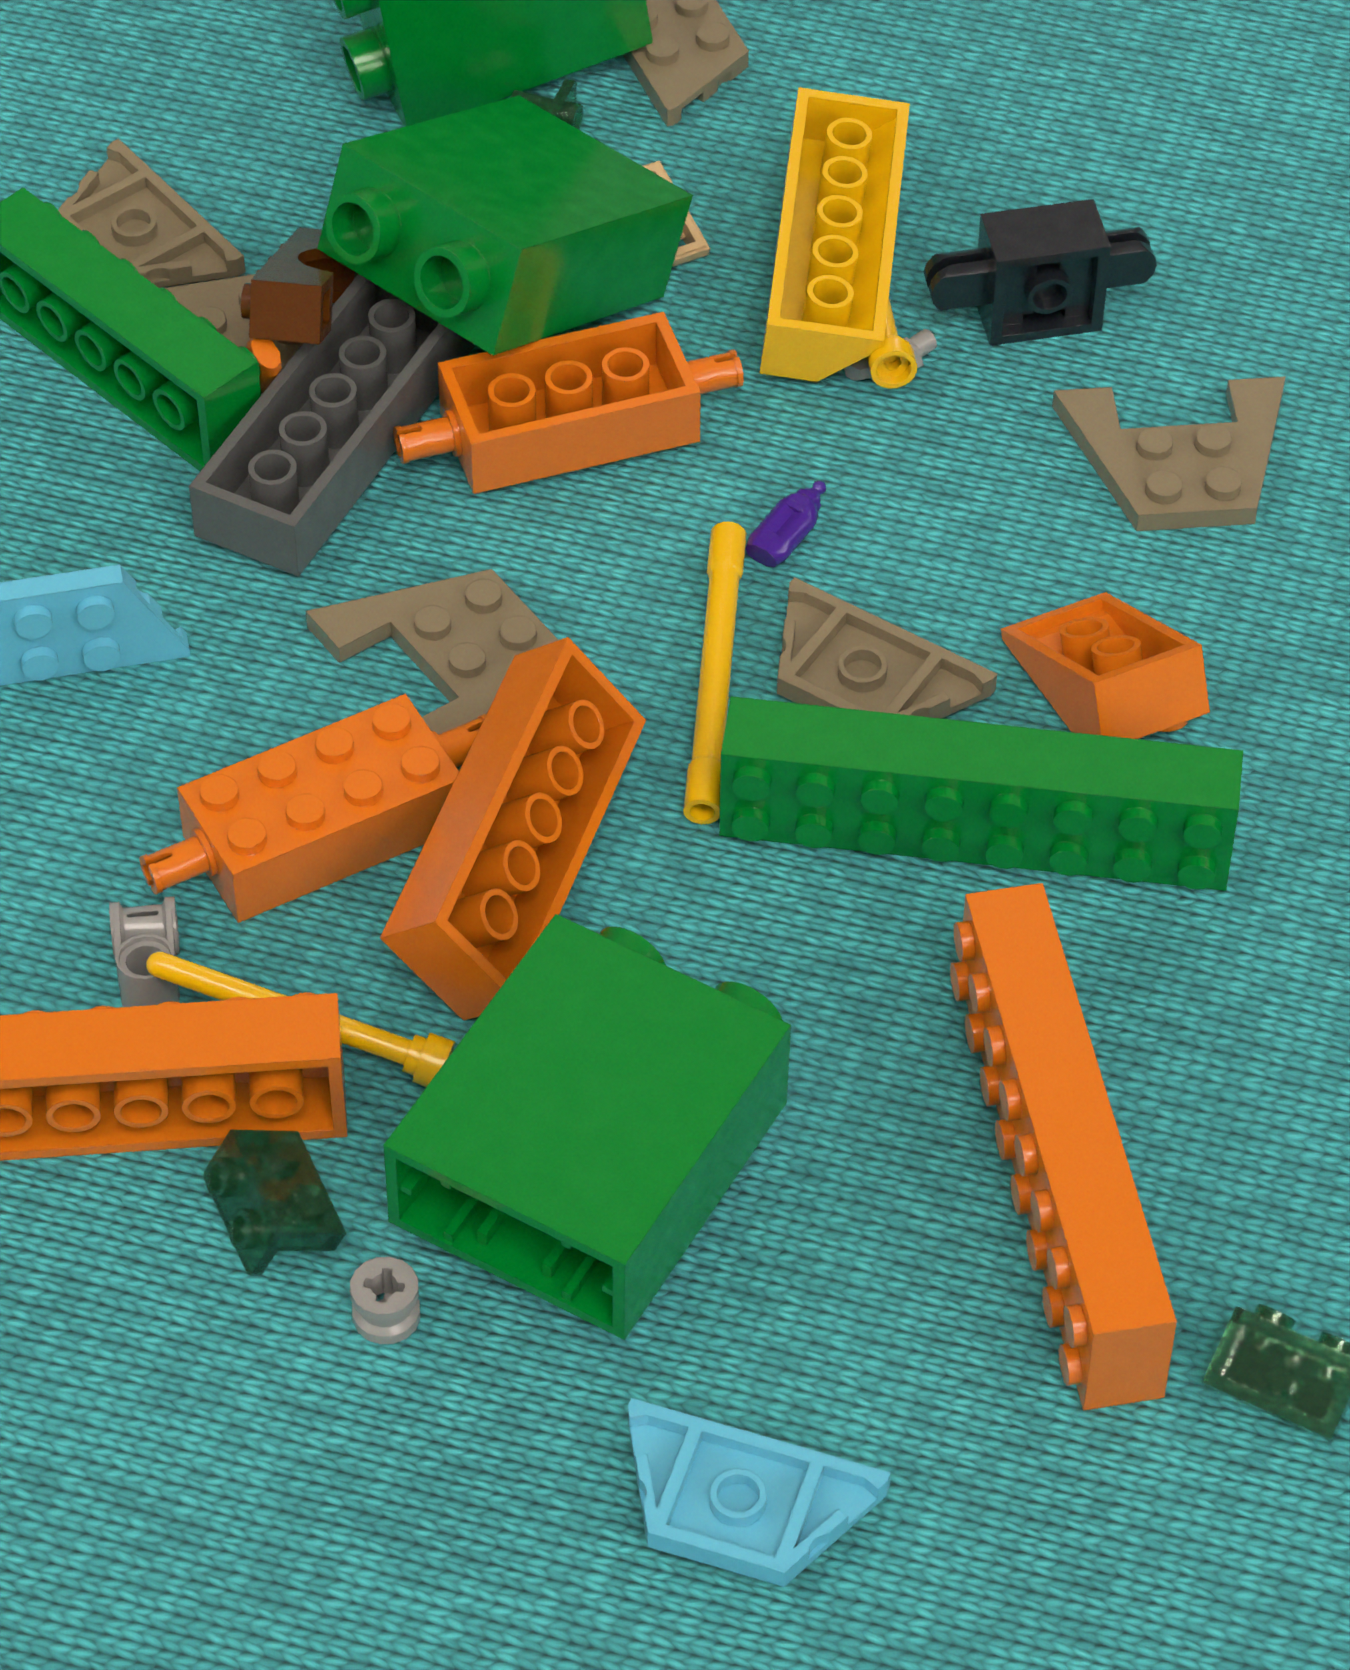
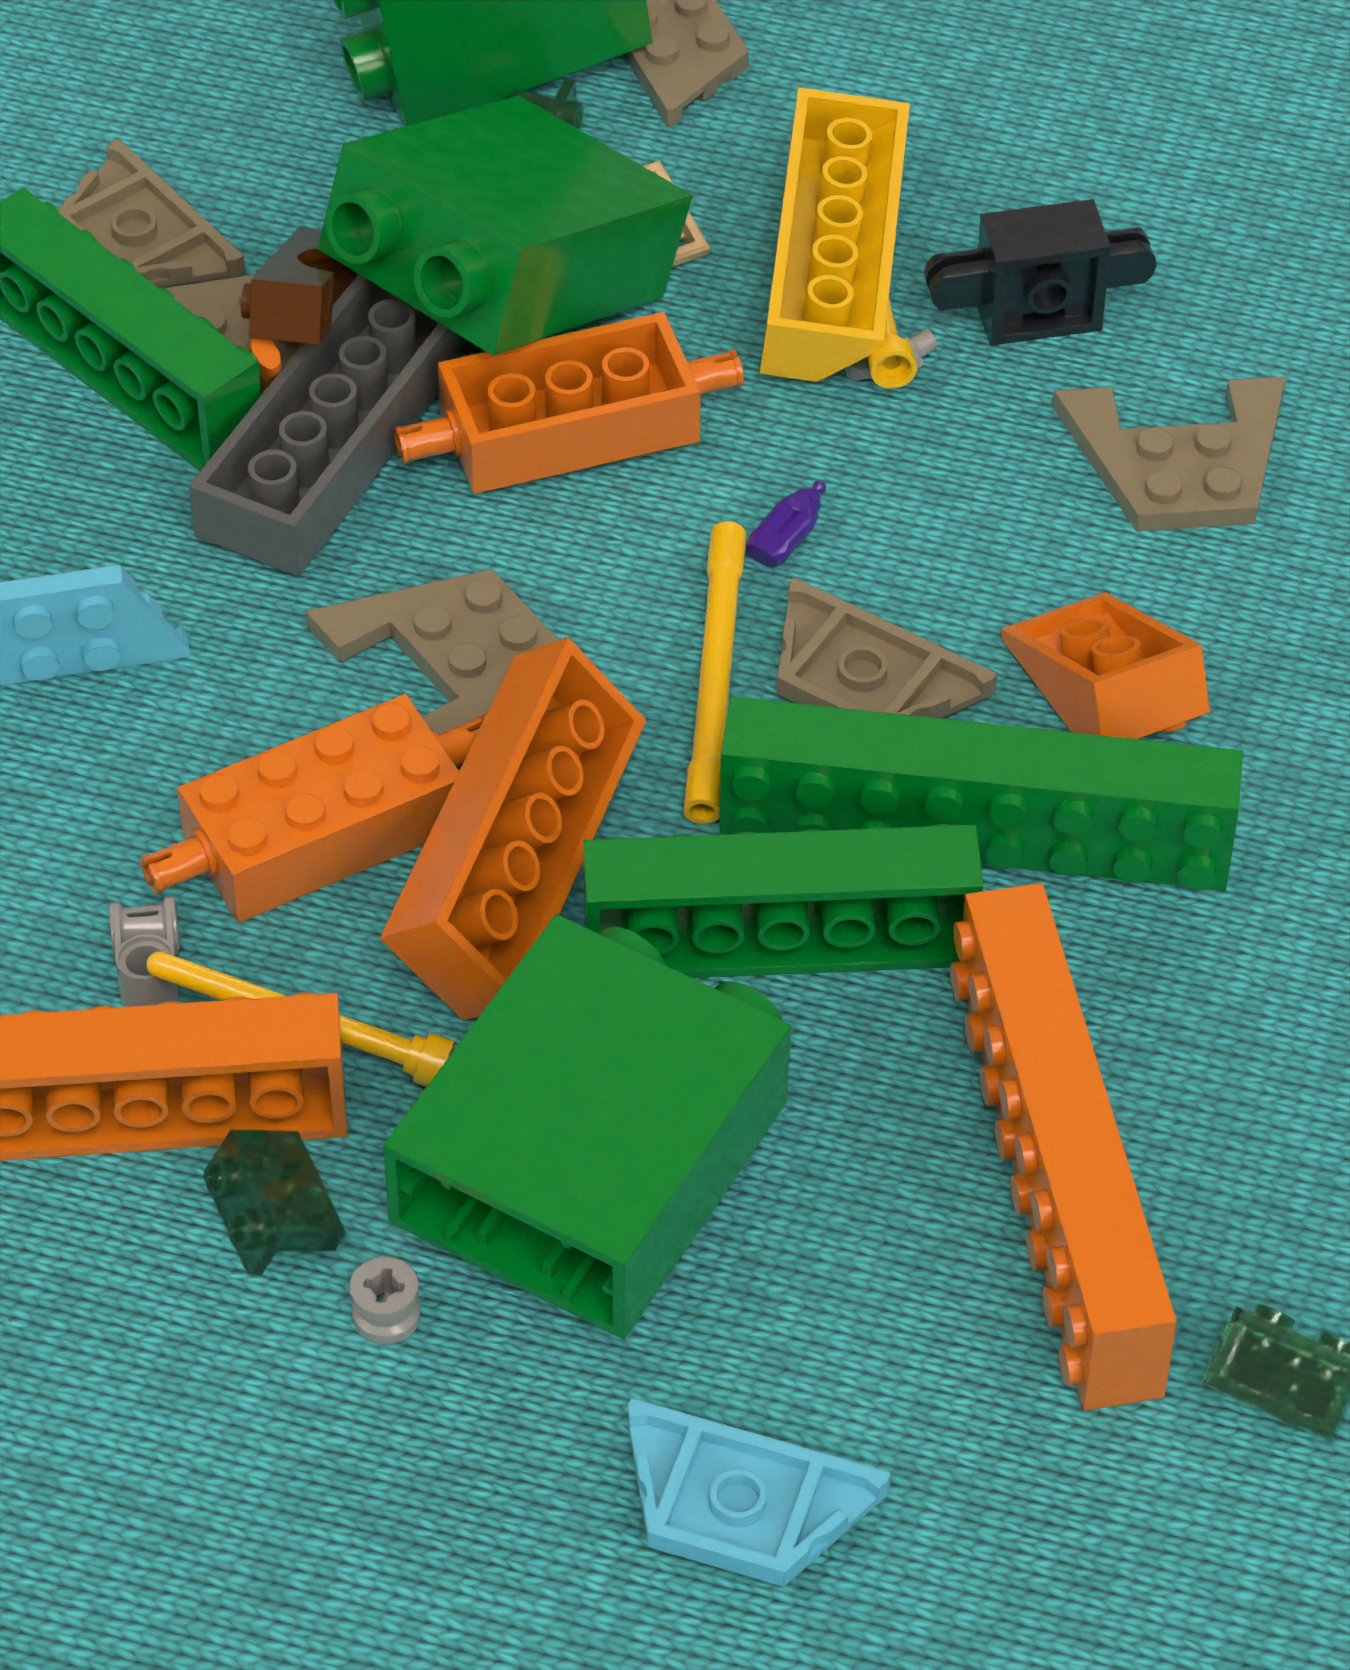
(788, 898): none -> green brick

